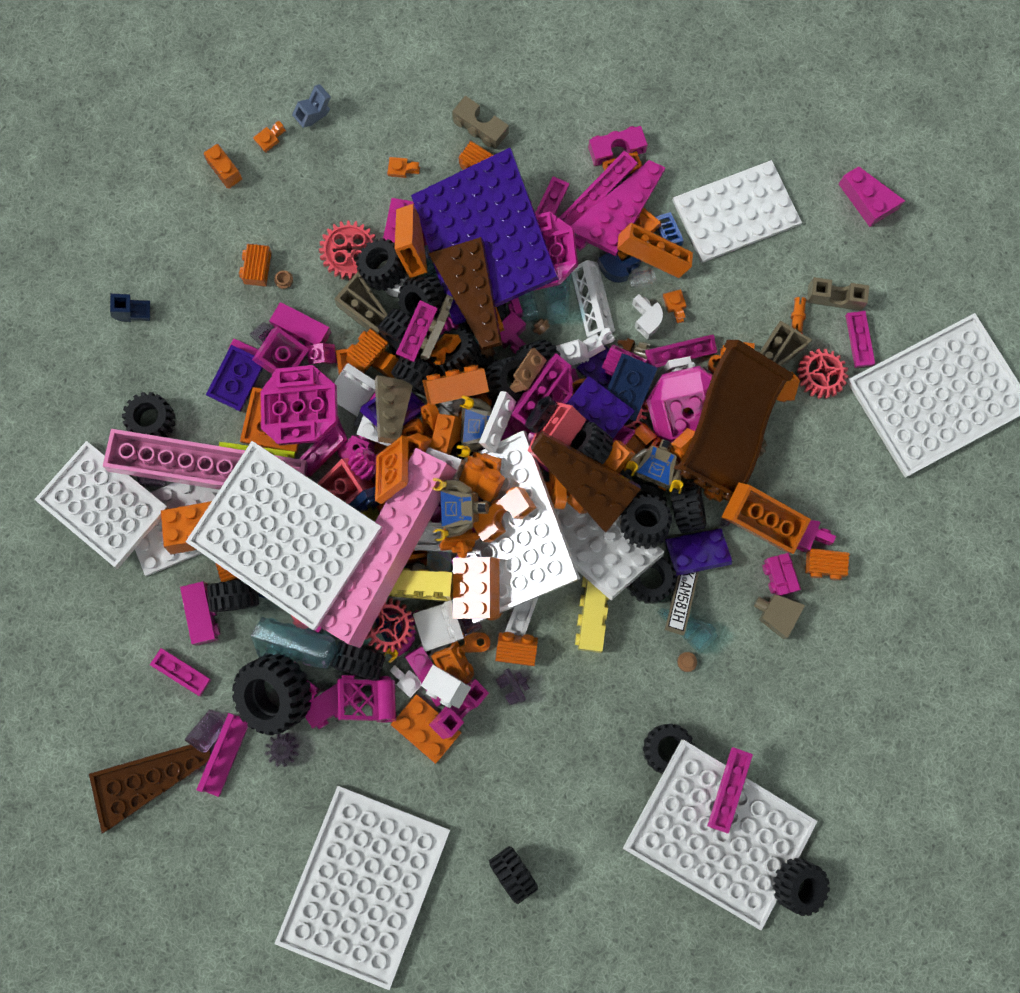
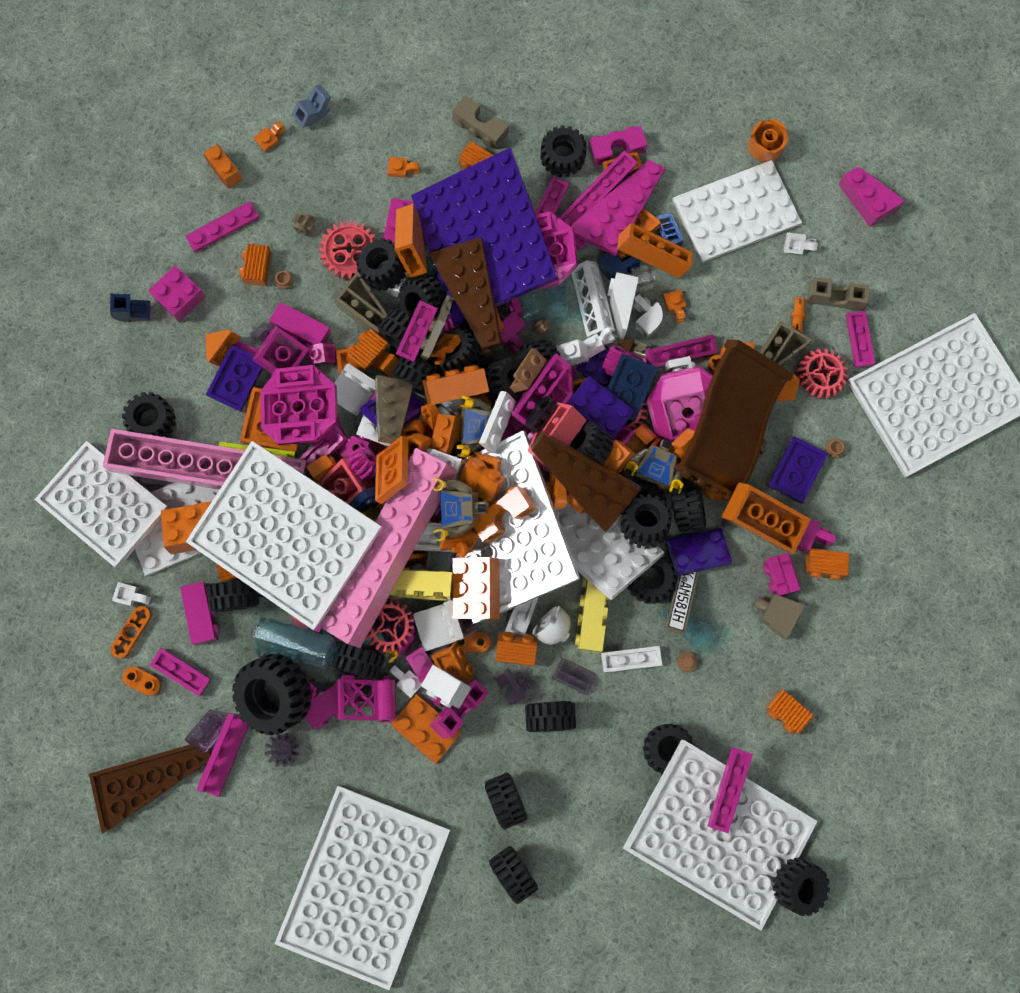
(123, 633): none -> orange beam
(128, 594): none -> white plate
(141, 680): none -> orange plate
(177, 293): none -> dark pink brick
(218, 345): none -> orange slope
(222, 227): none -> dark pink plate
(303, 223): none -> dark tan gear
(321, 467): none -> orange brick
(505, 800): none -> black tyre
(550, 716): none -> black tyre
(554, 626): none -> white cylinder
(560, 164): none -> black tyre
(574, 676): none -> clear purple slope
(622, 294): none -> white slope
(631, 659): none -> white plate
(767, 140): none -> orange brick
(789, 712): none -> orange brick
(796, 243): none -> white plate
(797, 470): none -> dark purple plate
(835, 448): none -> medium nougat plate

